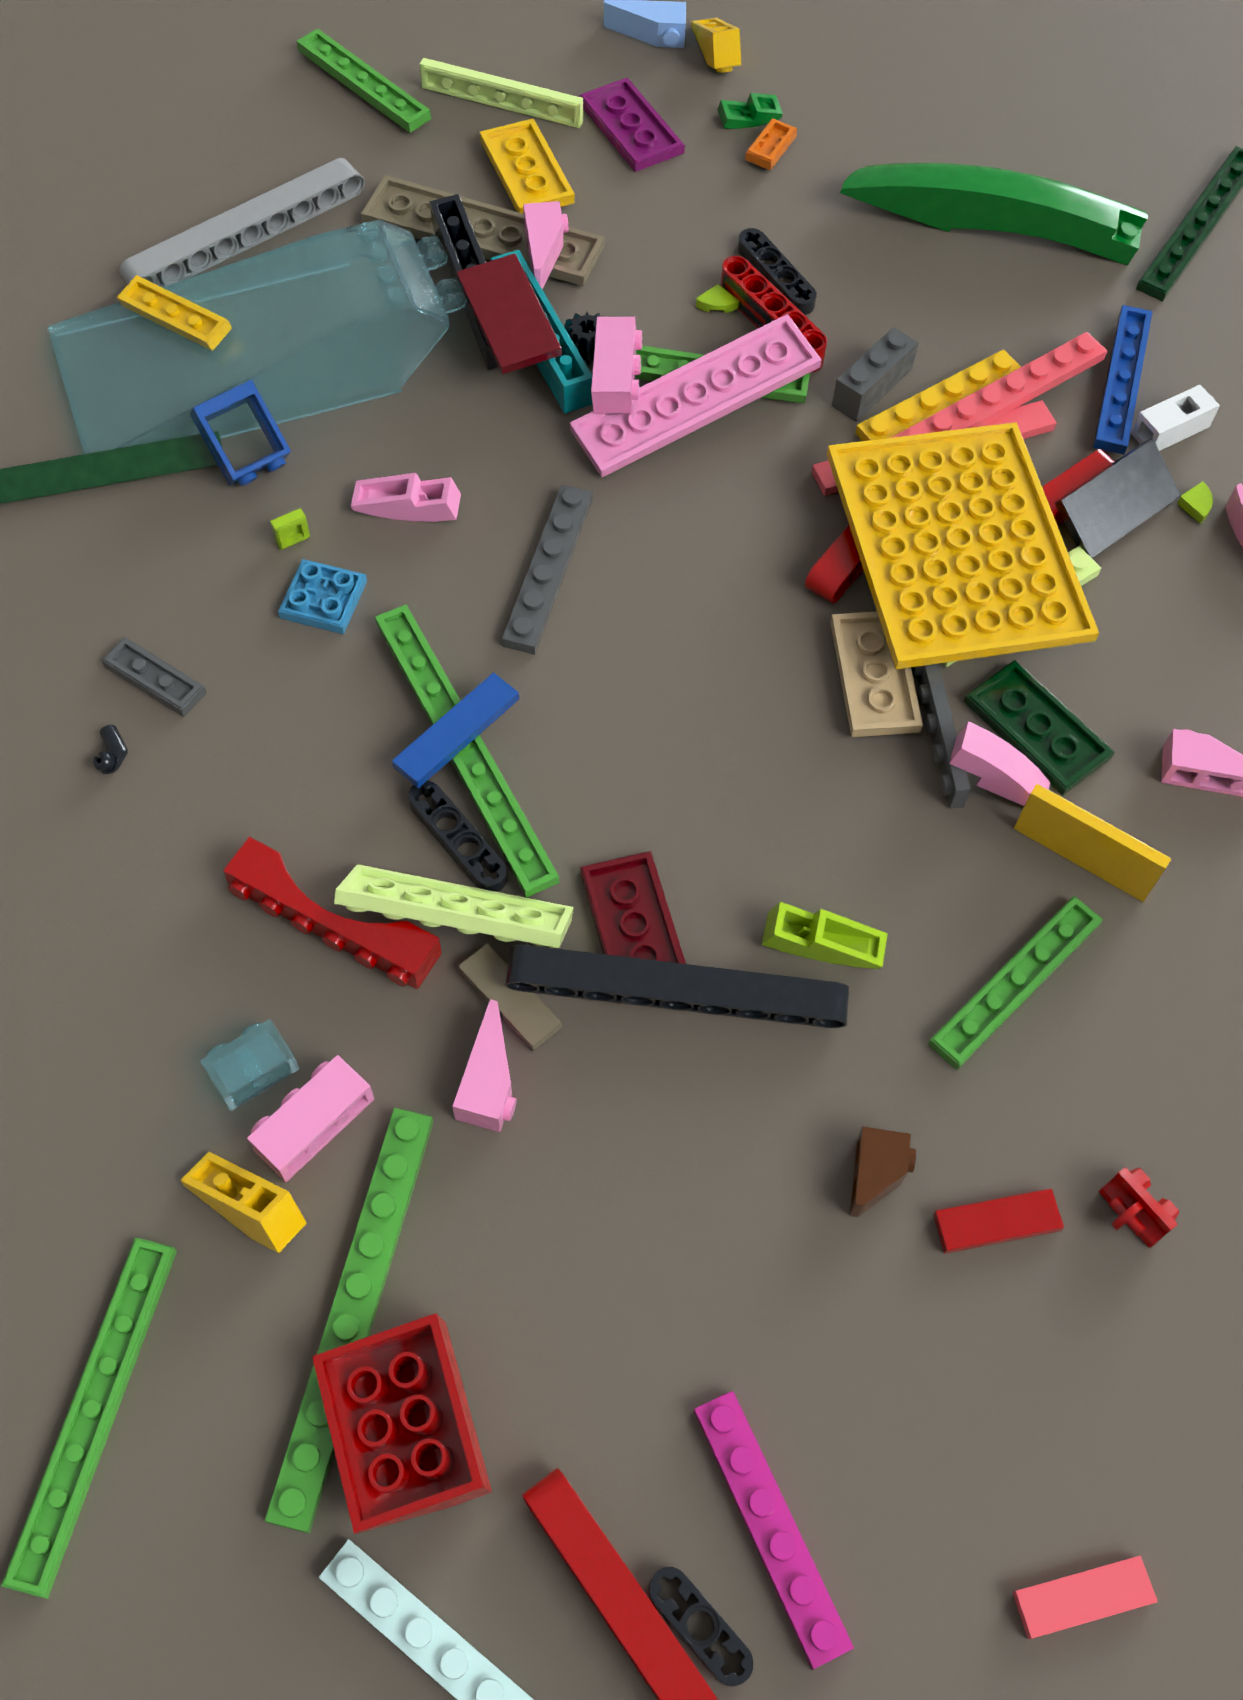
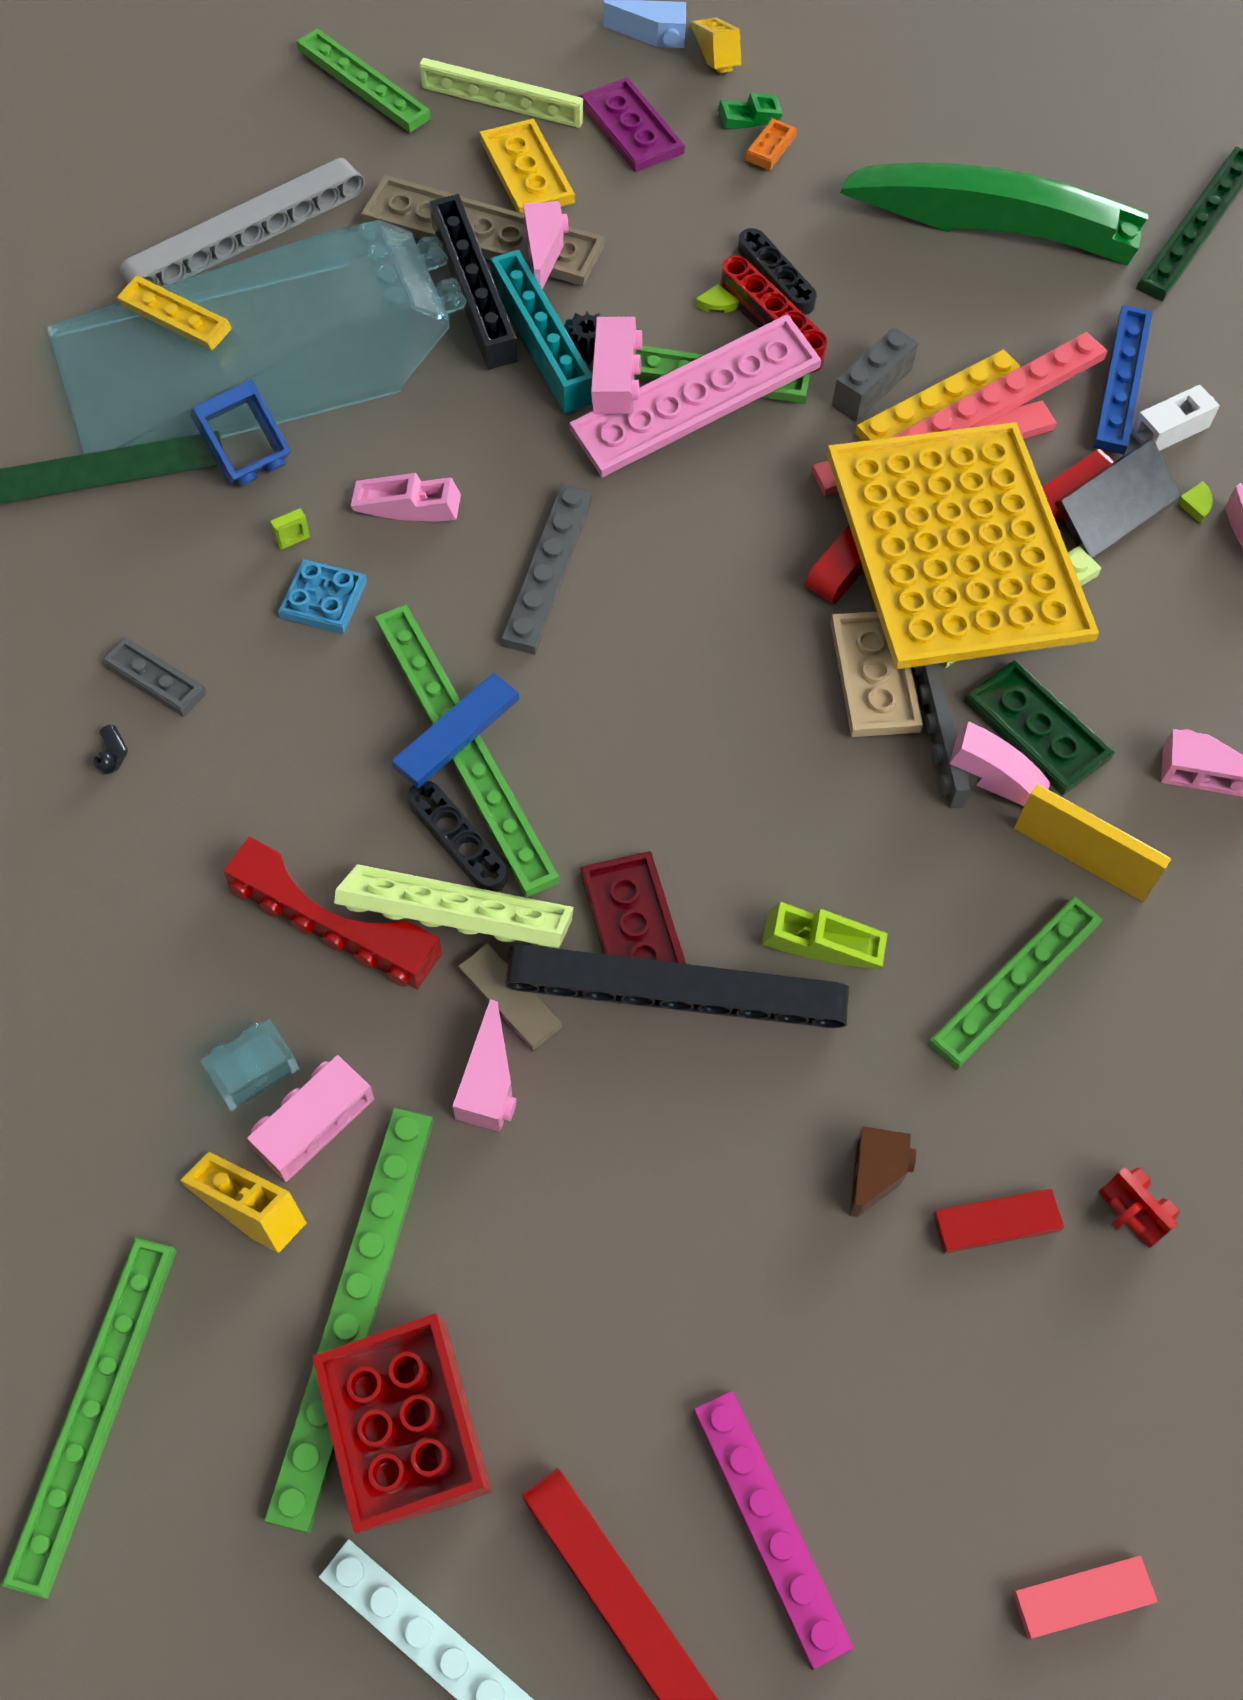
(509, 313): dark red tile -> none
(731, 1646): black beam -> none

